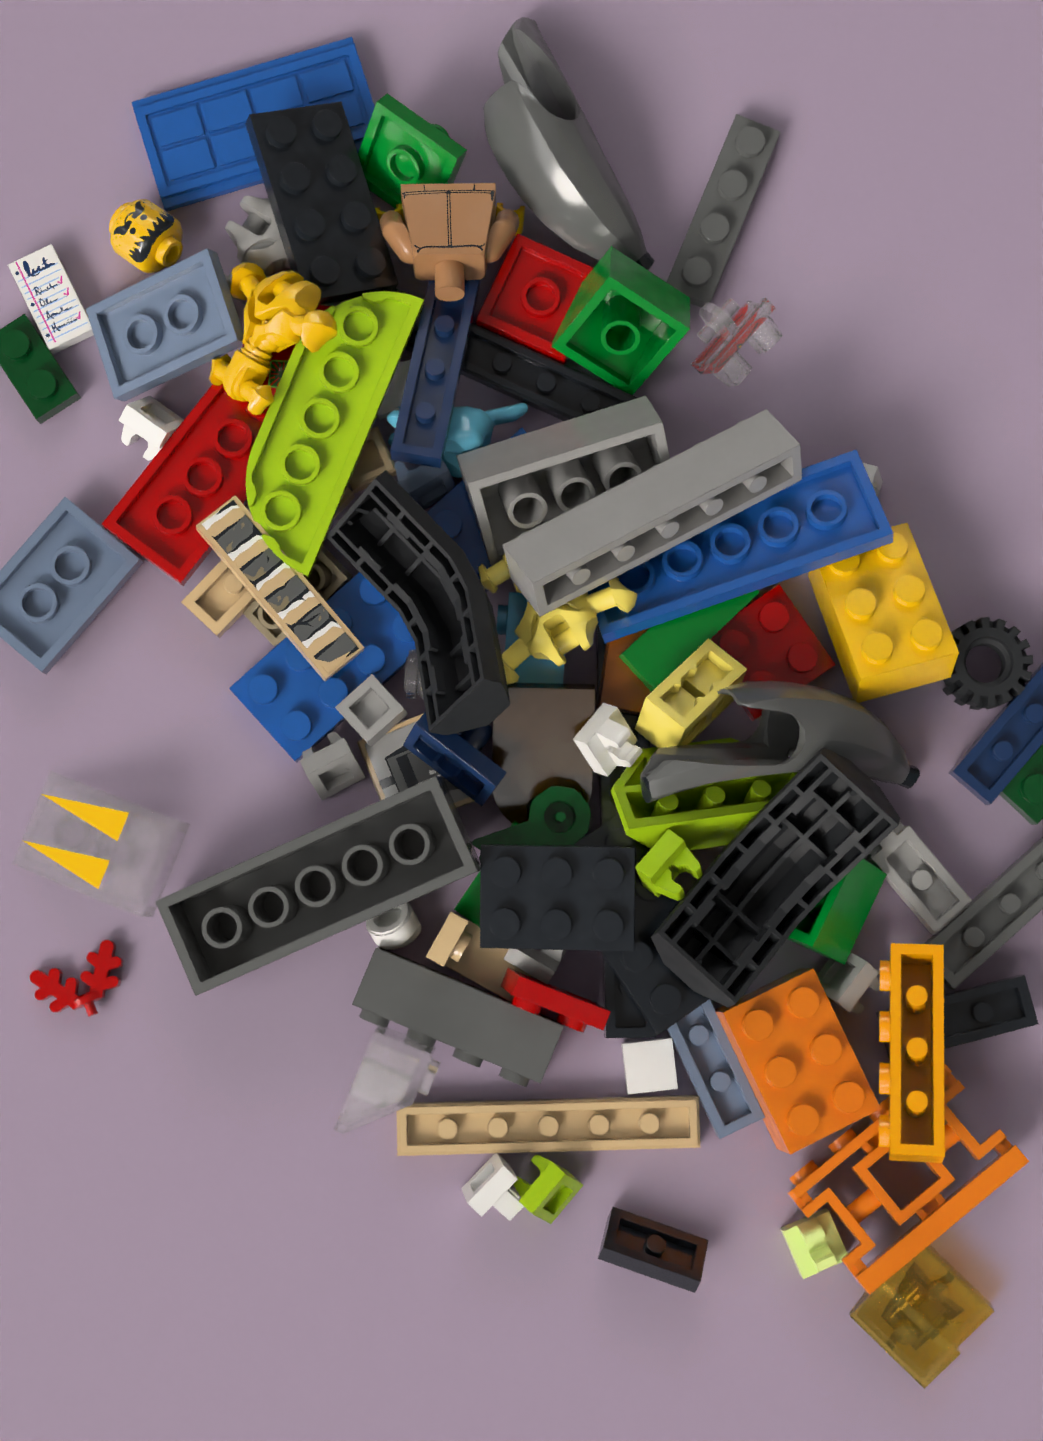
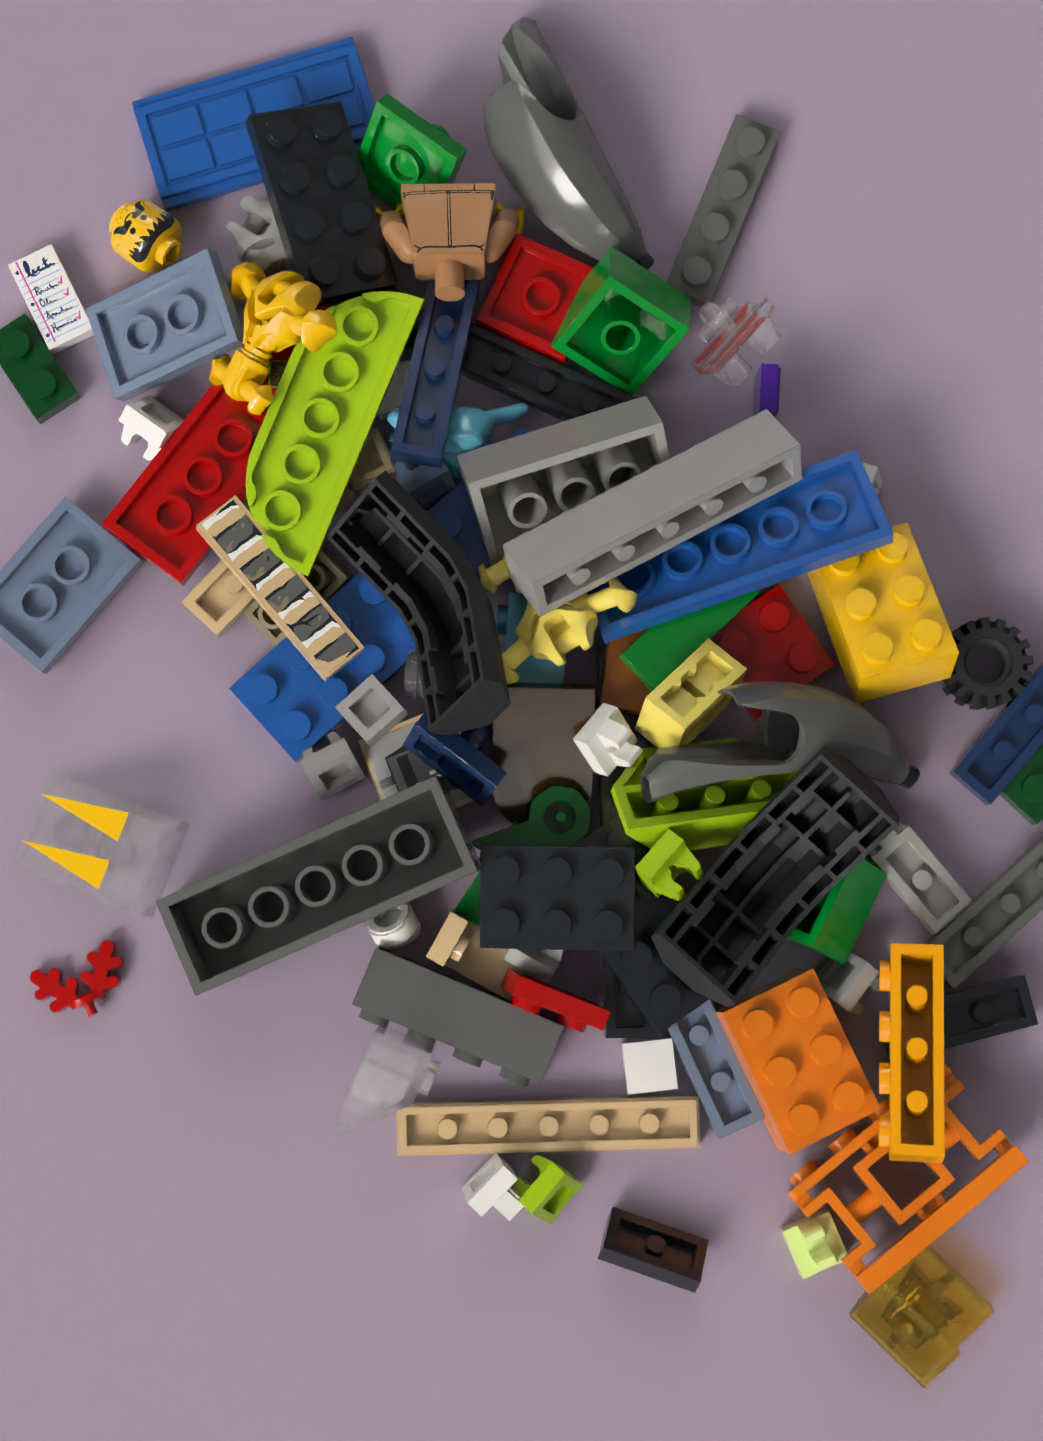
(767, 389): none -> dark purple tile

